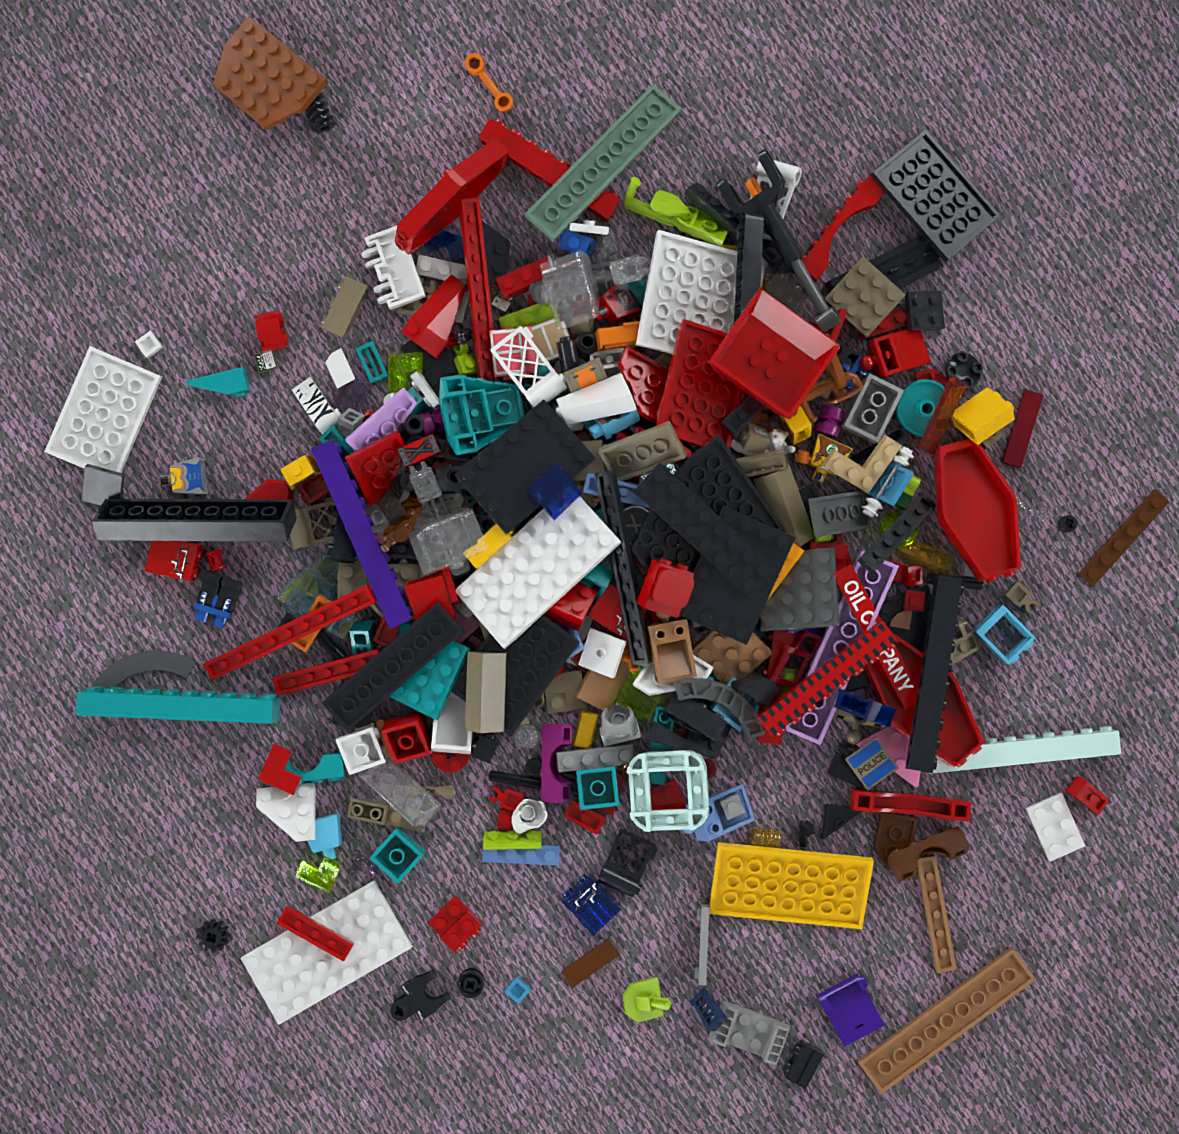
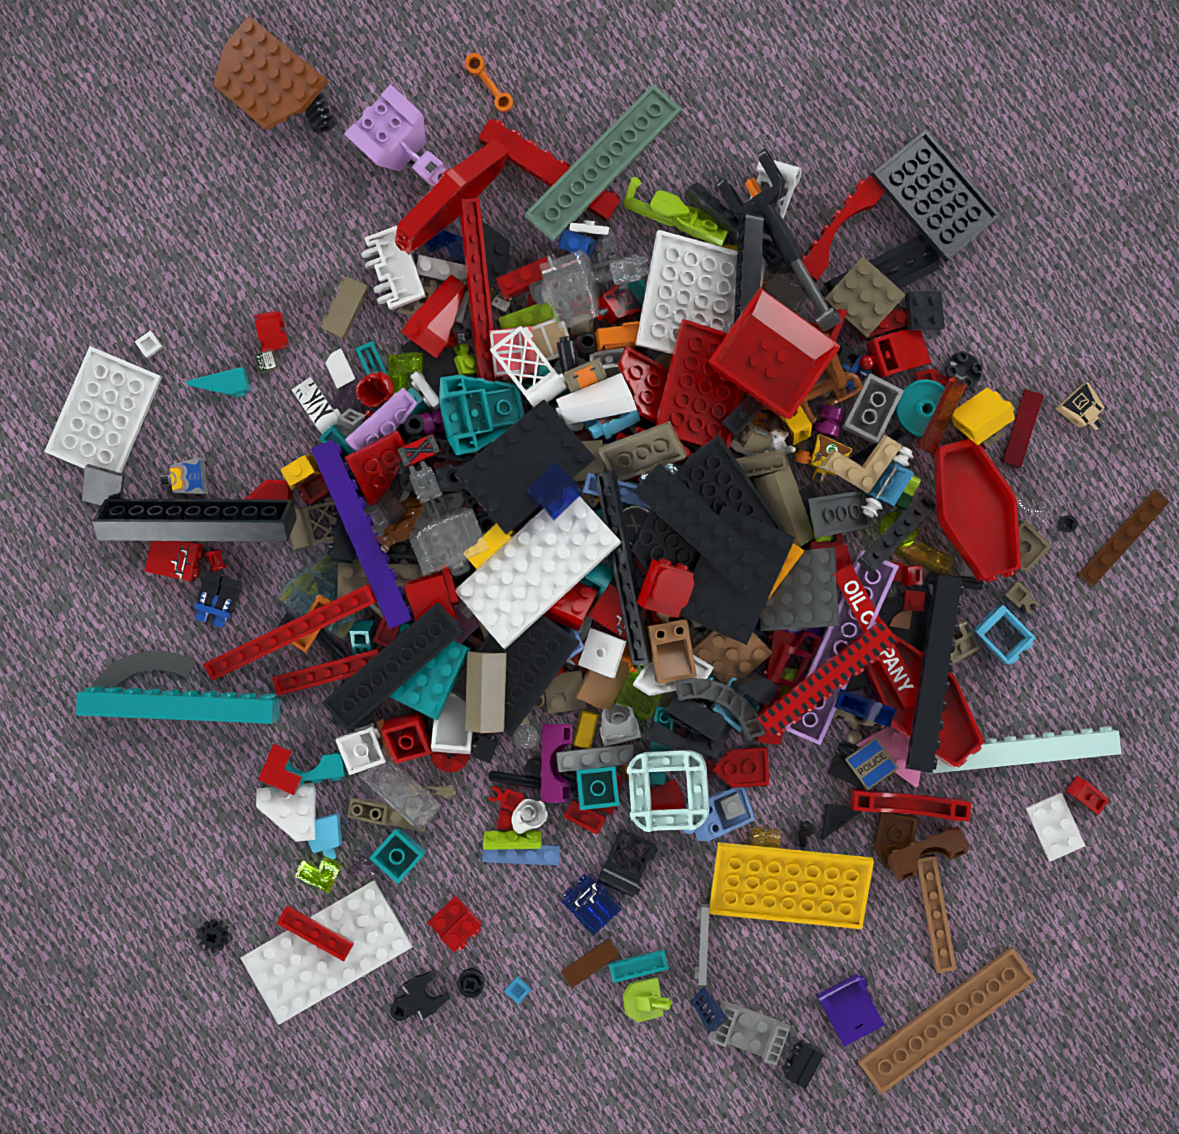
(375, 389): none -> red hair
(393, 135): none -> lavender piece
(638, 966): none -> teal plate
(744, 767): none -> red tile
(1032, 546): none -> dark tan plate
(1082, 407): none -> torso

